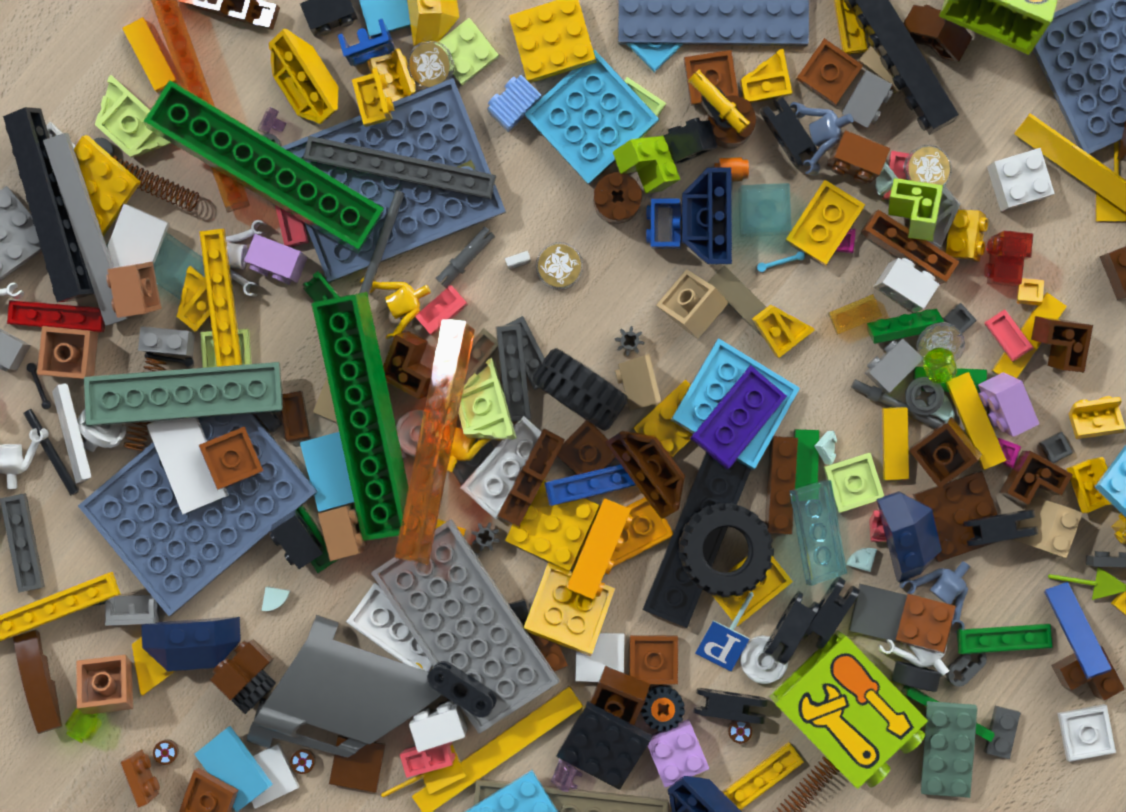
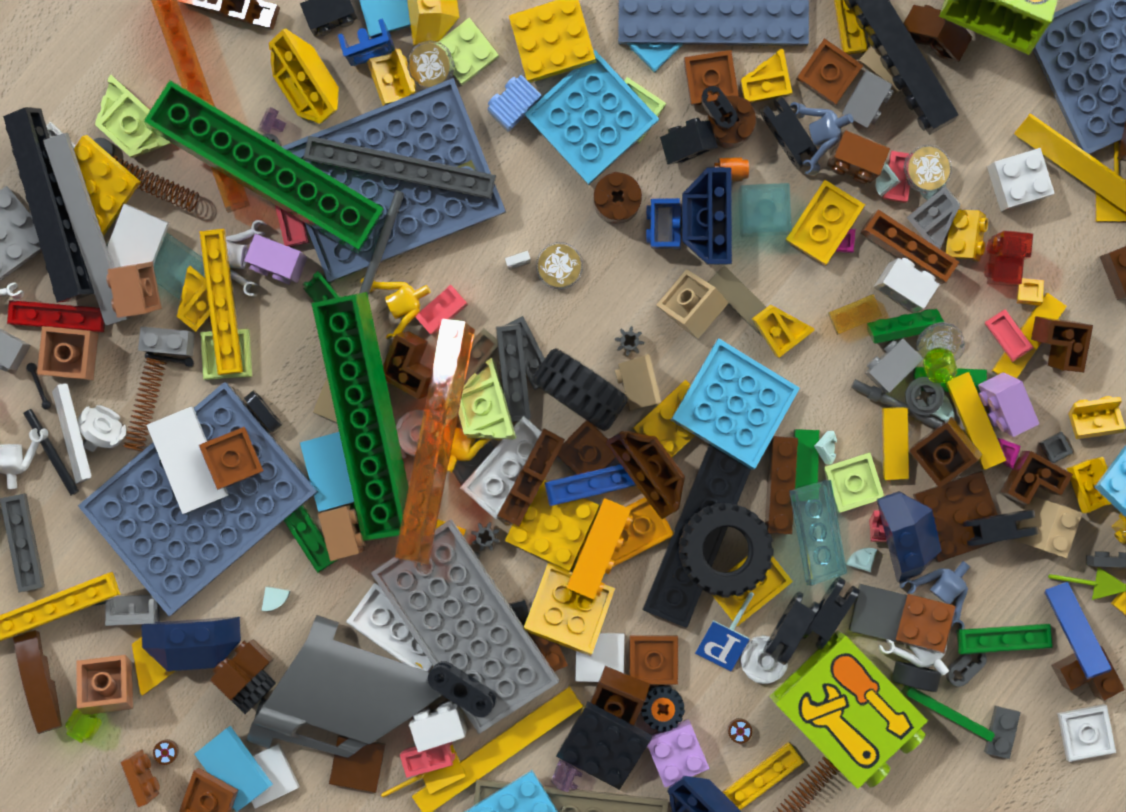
(149, 54): yellow tile -> none
(183, 394): sand green plate -> none
(295, 417): reddish brown tile -> none
(296, 540): black brick -> none
(302, 761): reddish brown tile -> none
(372, 98): yellow bracket -> none
(460, 262): dark grey pin -> none
(650, 160): lime brick -> none
(719, 102): yellow pin -> none
(731, 705): black piece -> none
(738, 417): dark purple tile -> none
(761, 267): medium azure hinge -> none
(919, 202): lime brick -> none
(948, 749): sand green plate -> none
(960, 317): dark grey tile -> none

